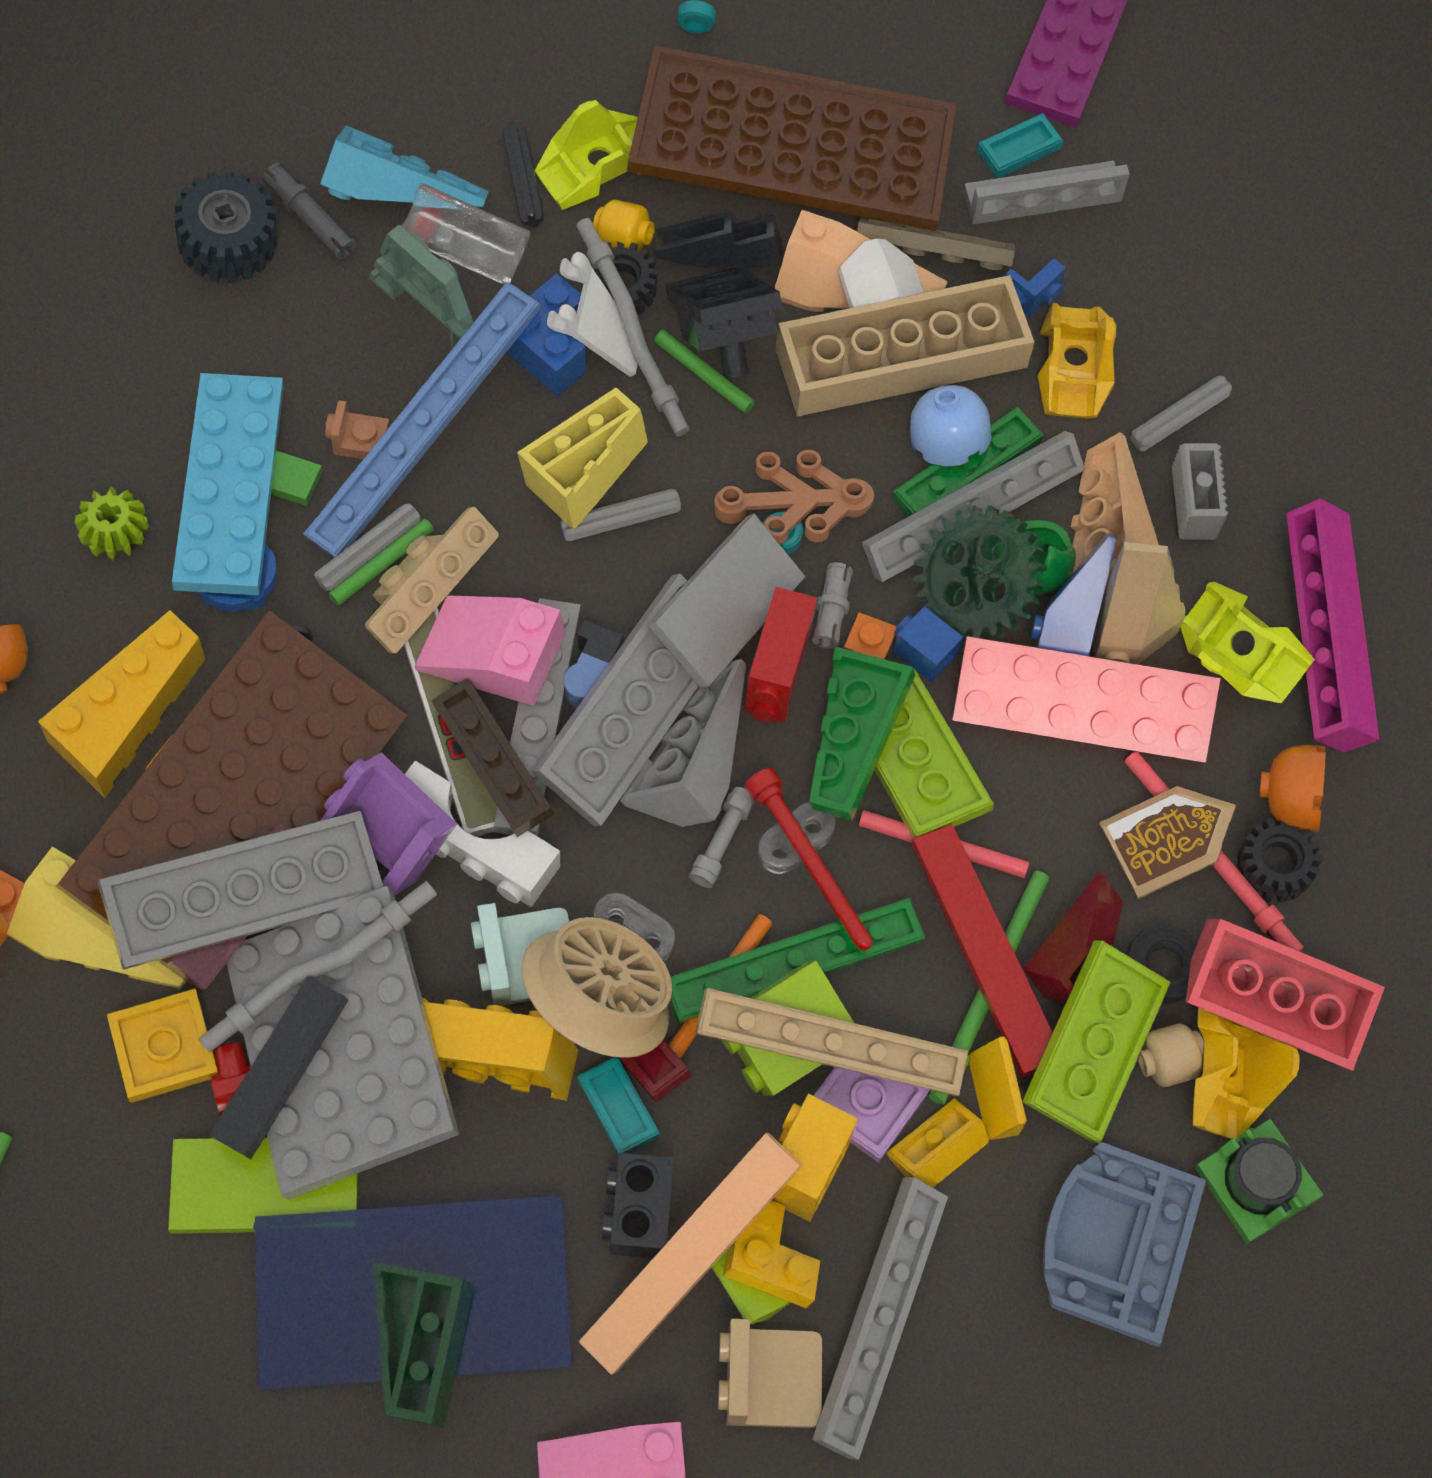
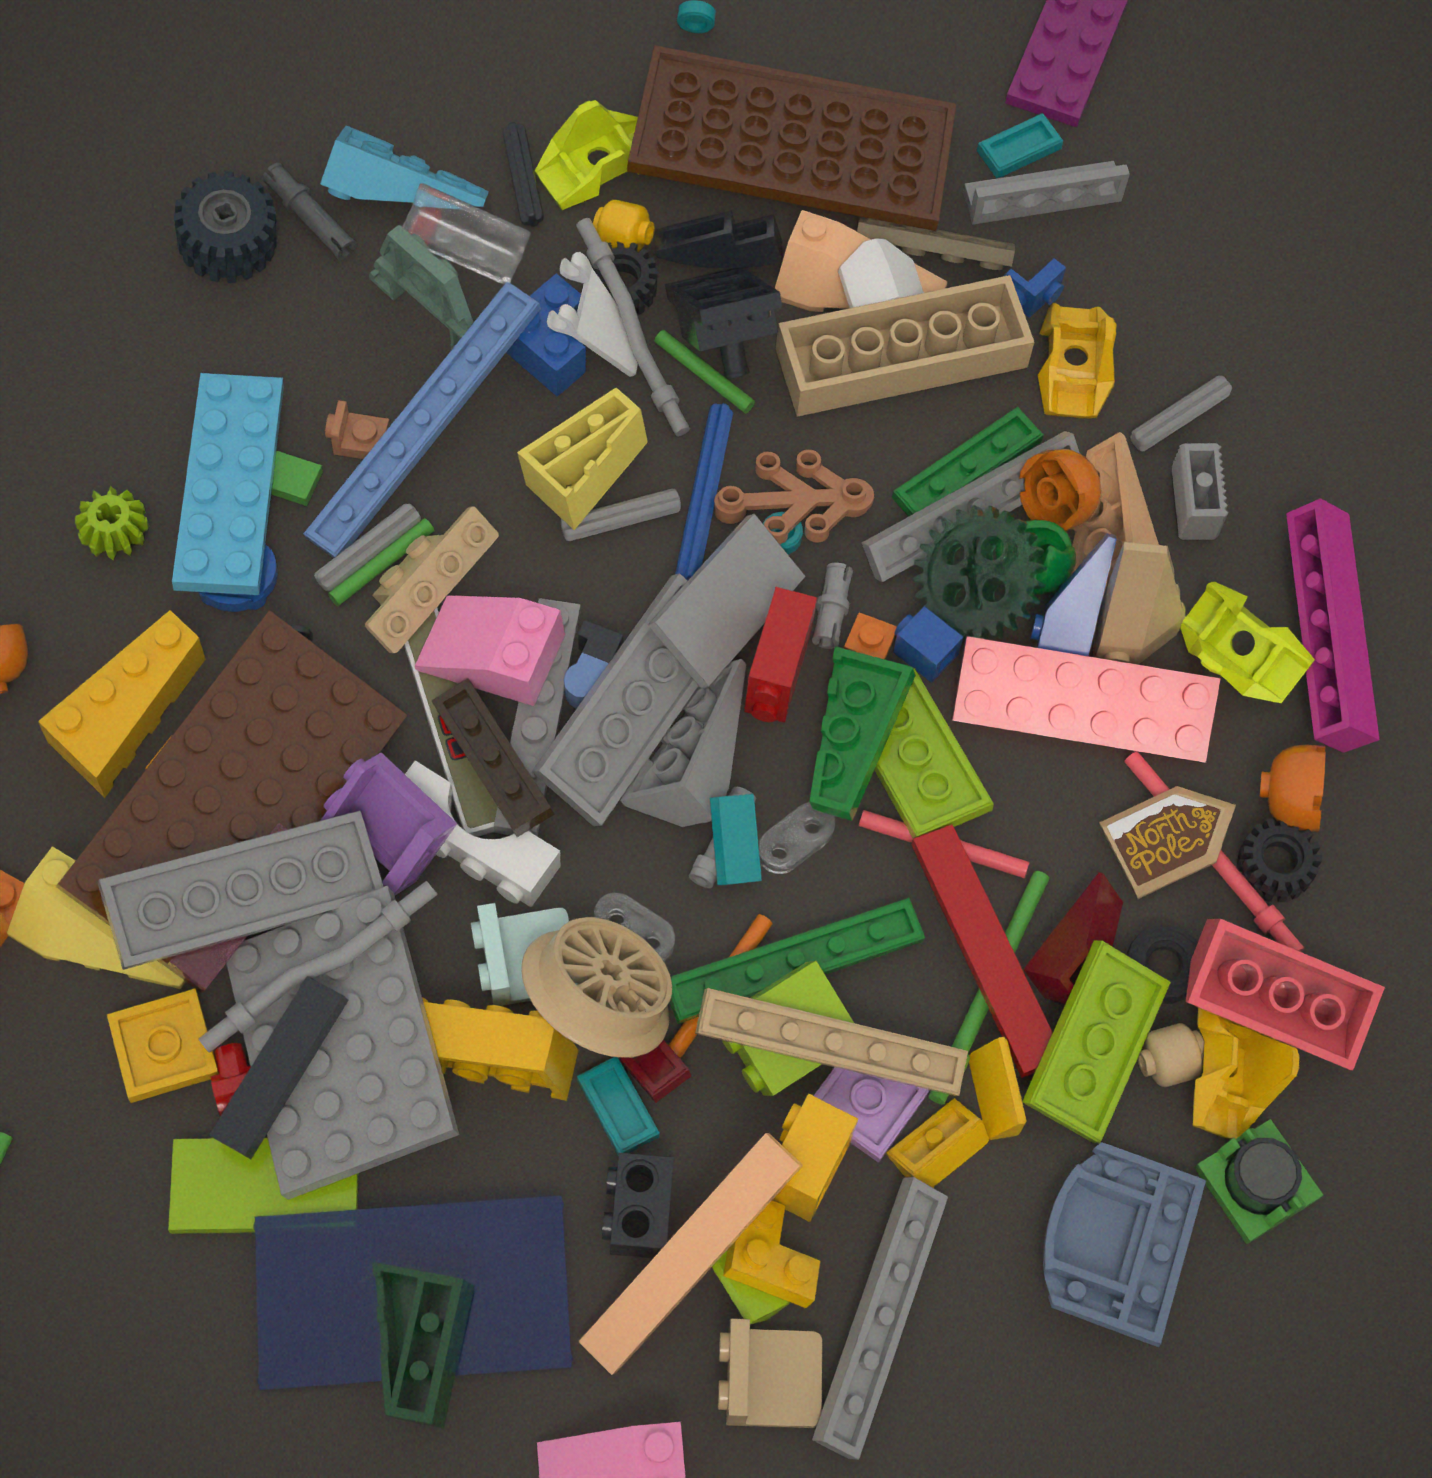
(704, 490): none -> blue axle
(735, 839): none -> teal tile
(766, 789): red piece -> none
(950, 425): light blue cylinder -> none
(1060, 488): none -> orange cylinder

